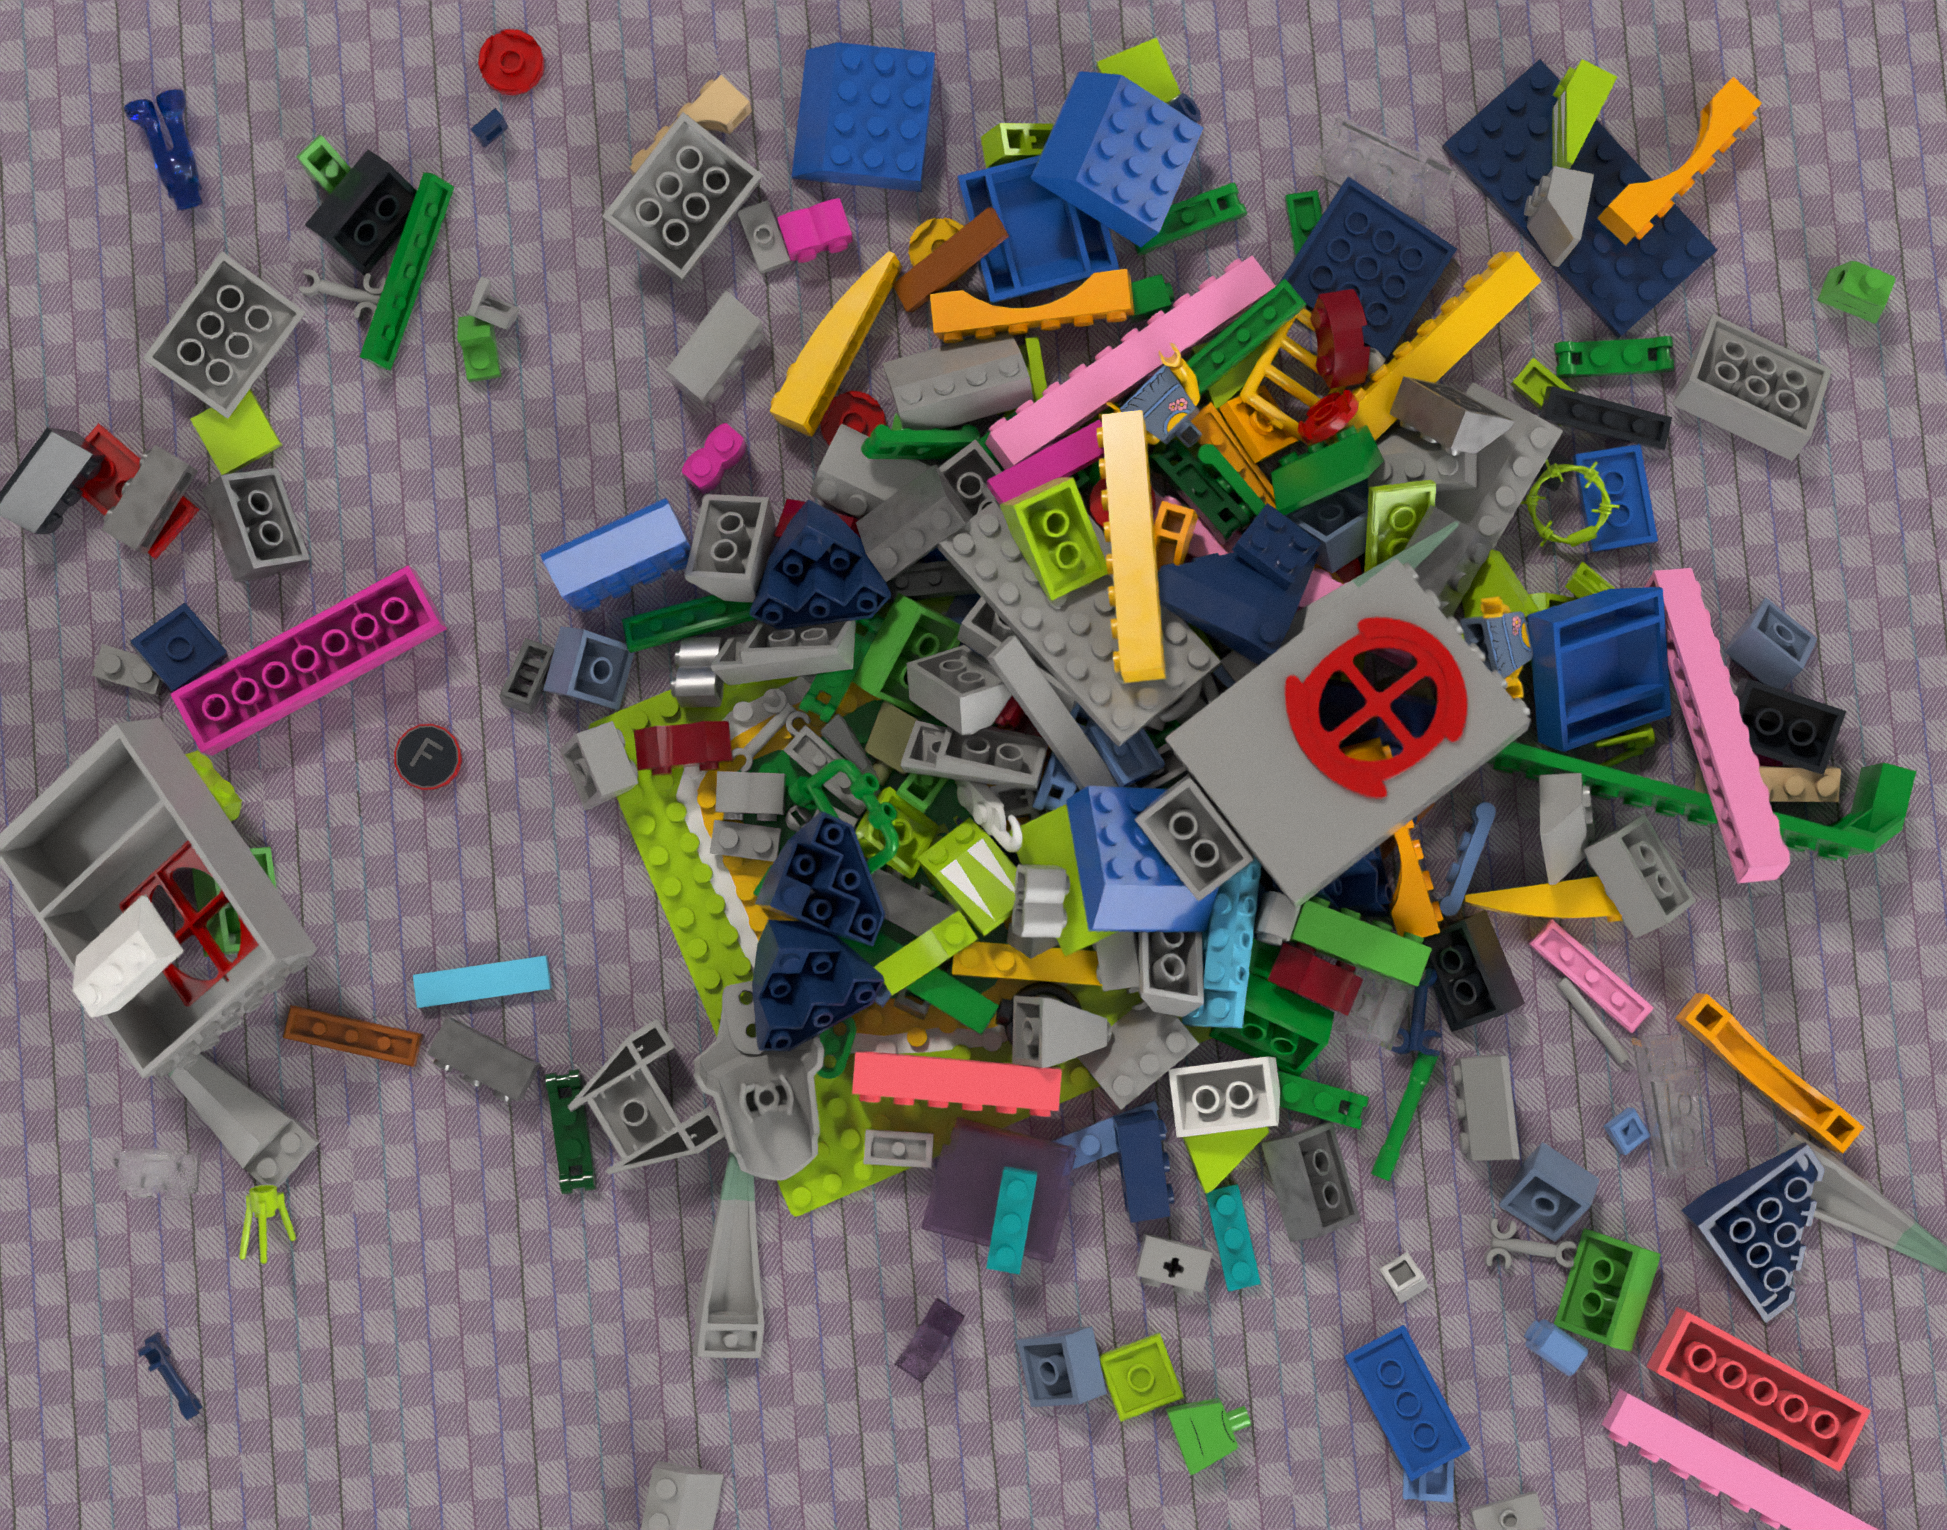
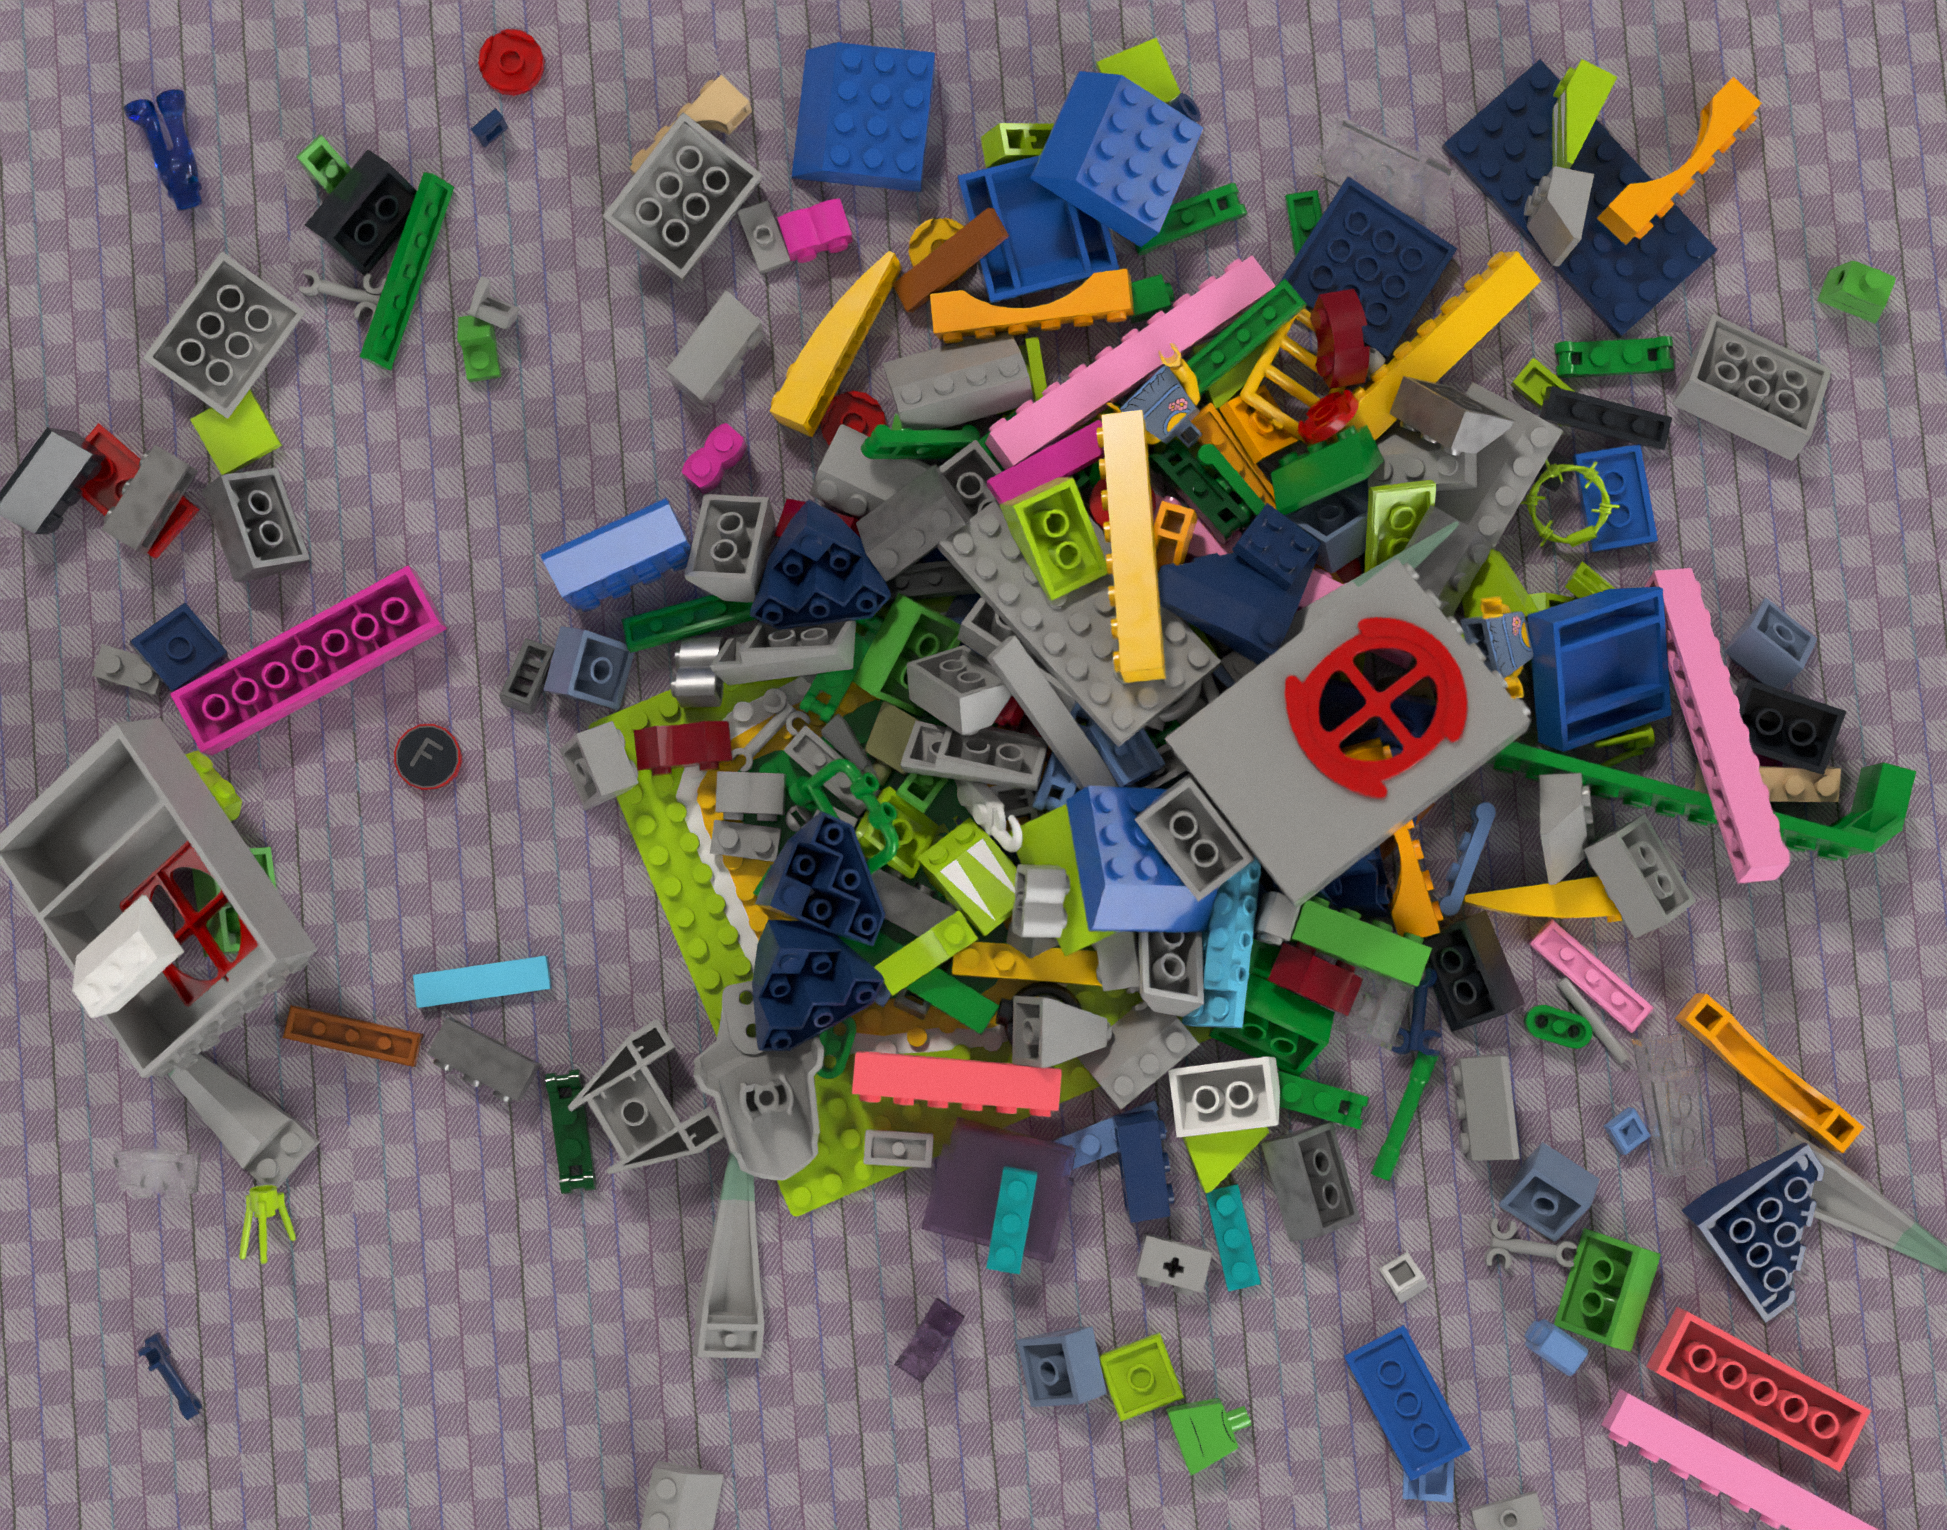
(1557, 1026): none -> green plate

